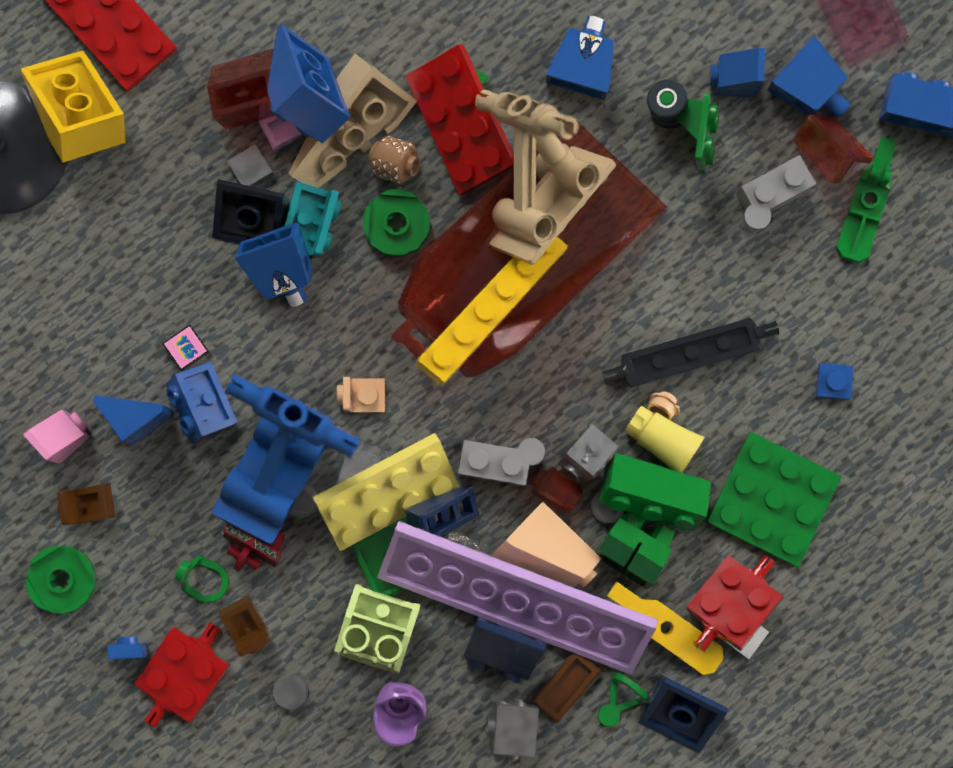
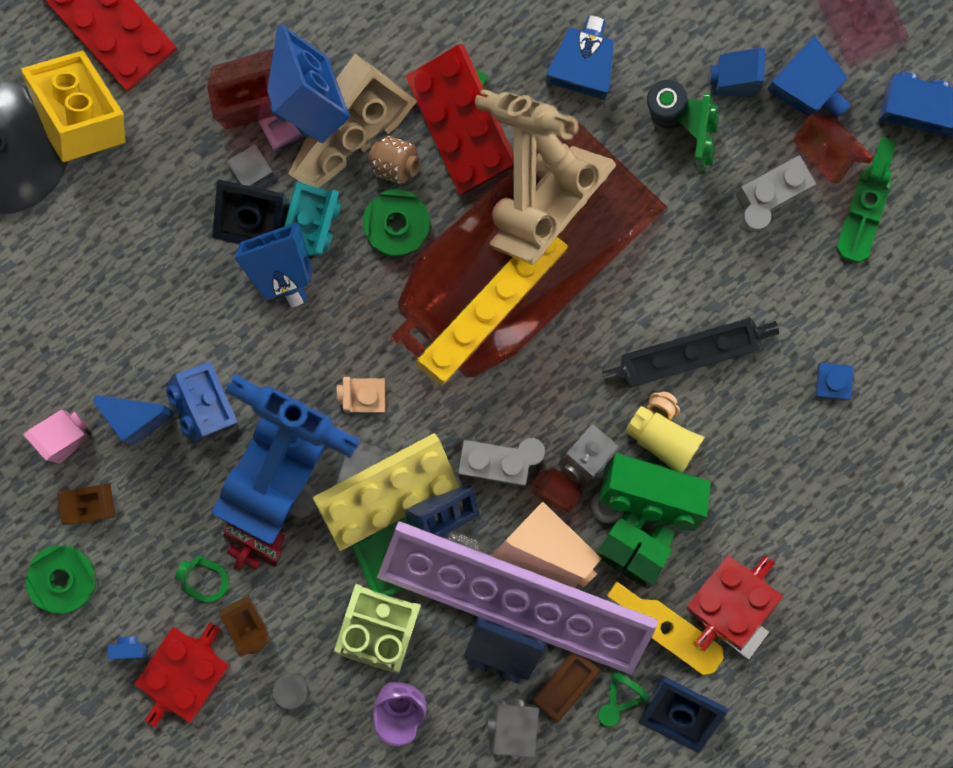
(185, 347): tile -> none
(773, 499): green plate -> none

